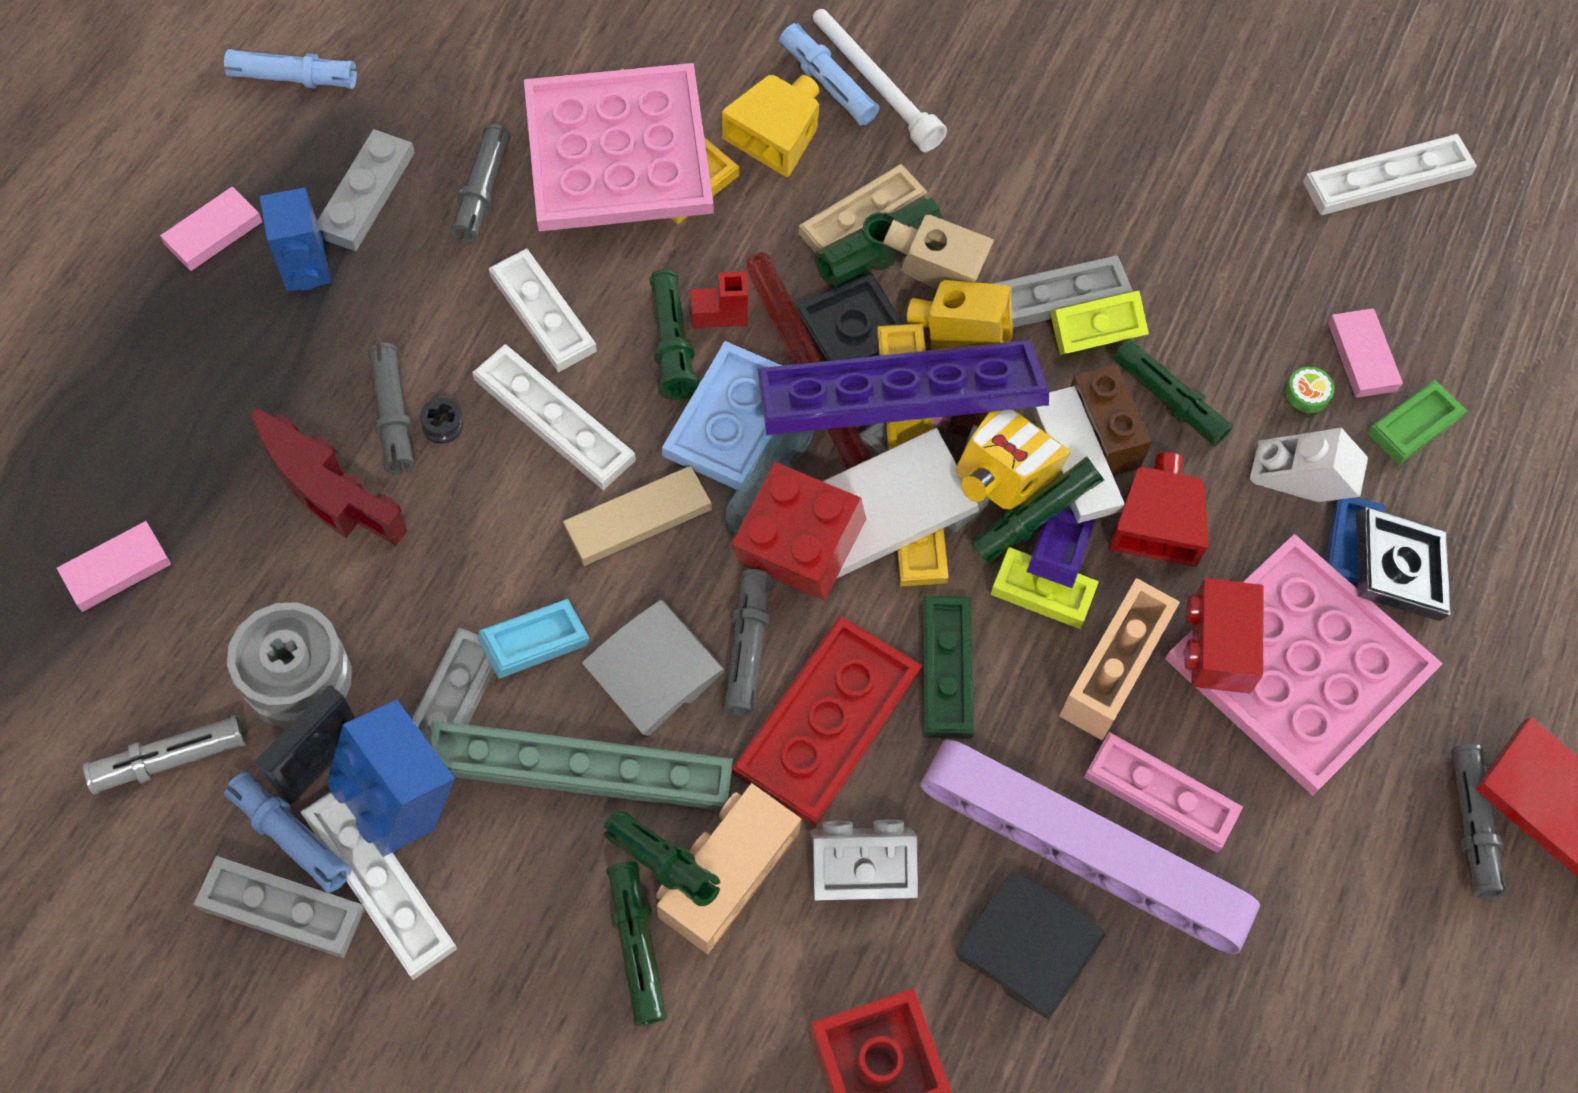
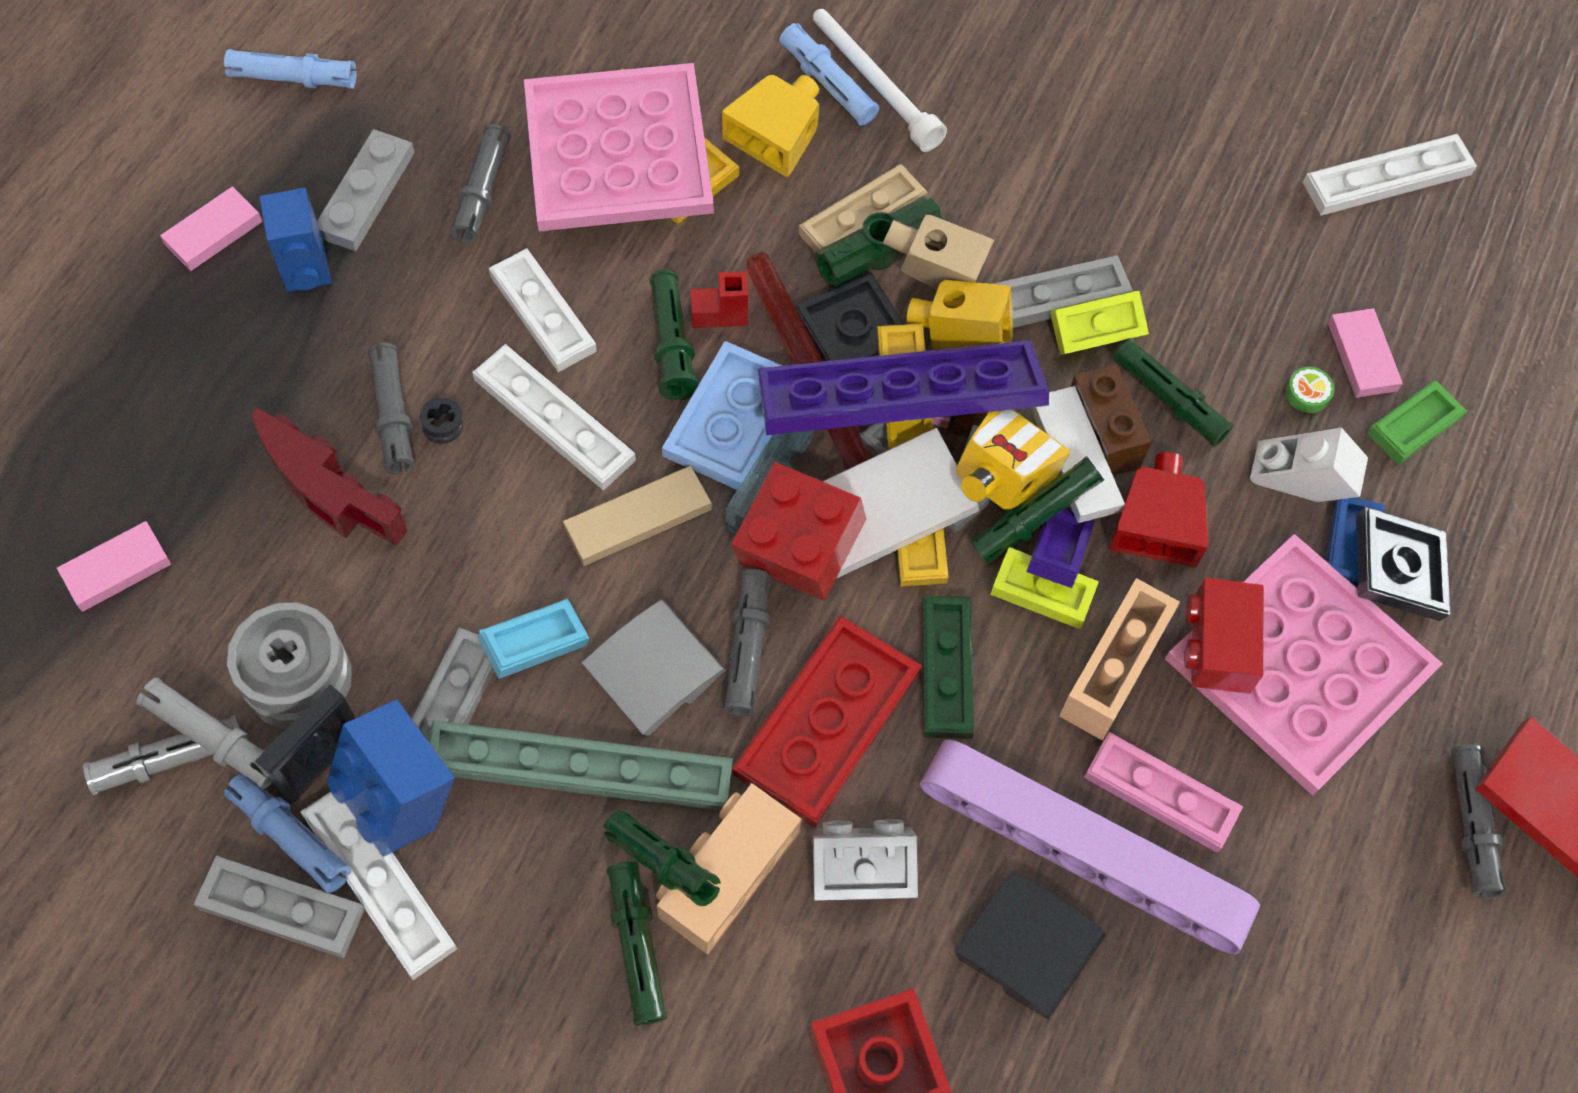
(227, 745): none -> light grey pin

